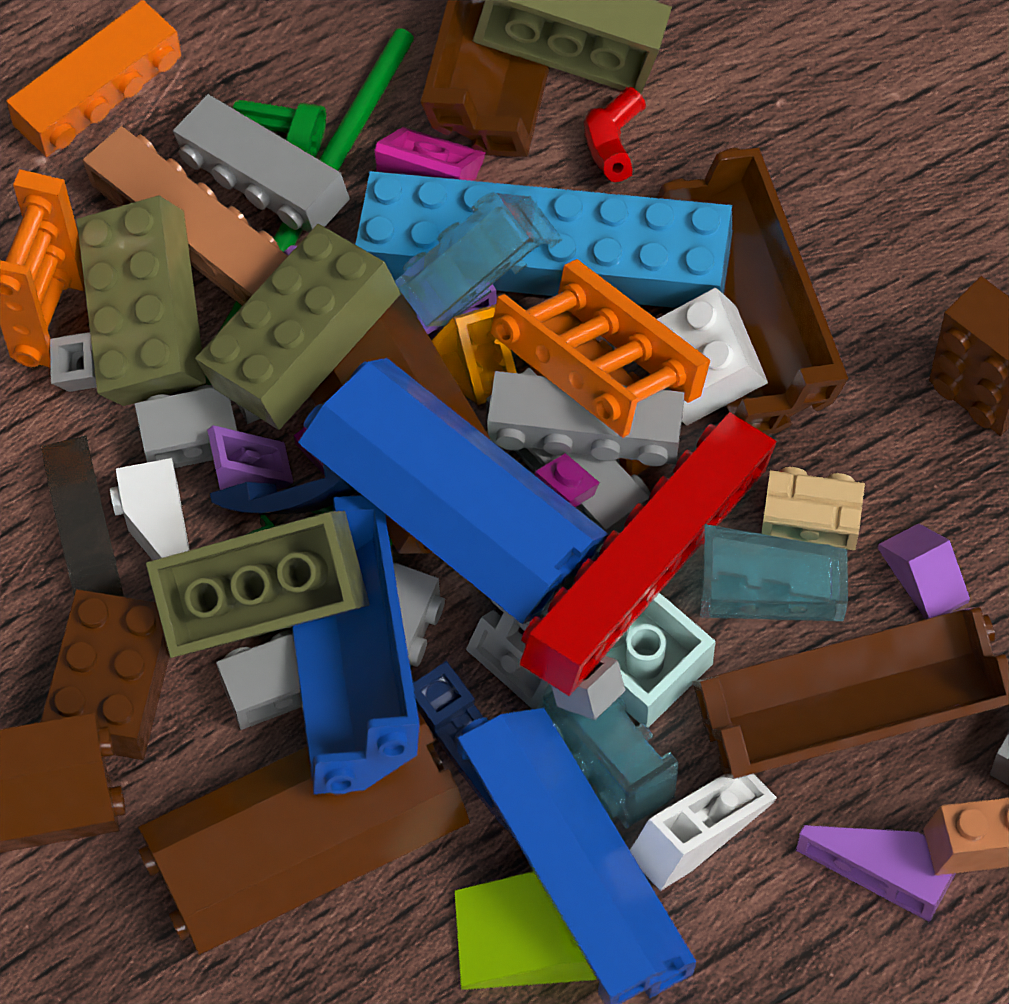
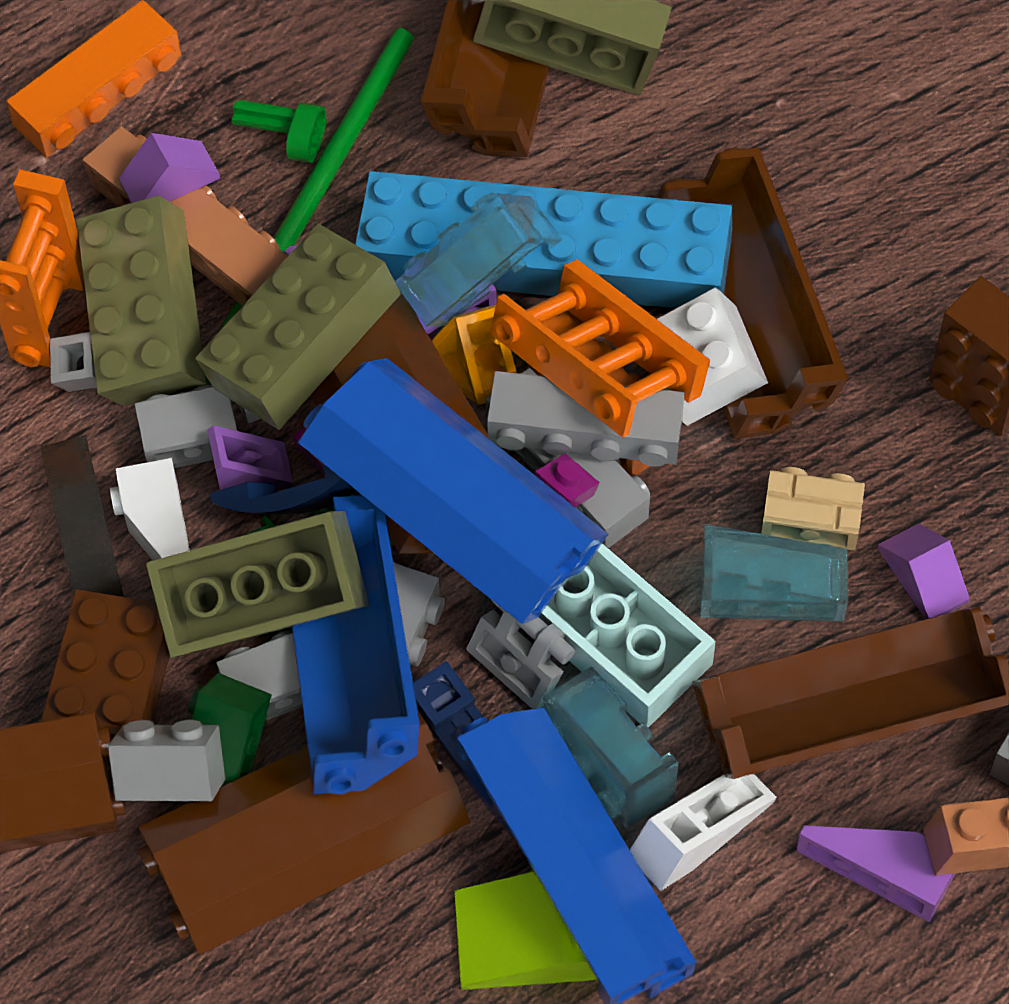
(166, 761): none -> light grey brick
(167, 168): none -> medium lavender slope
(241, 717): none -> dark green brick
(260, 165): light grey brick -> none
(426, 155): dark pink slope -> none
(596, 691): light grey plate -> none
(603, 133): red arm -> none
(646, 554): red brick -> none

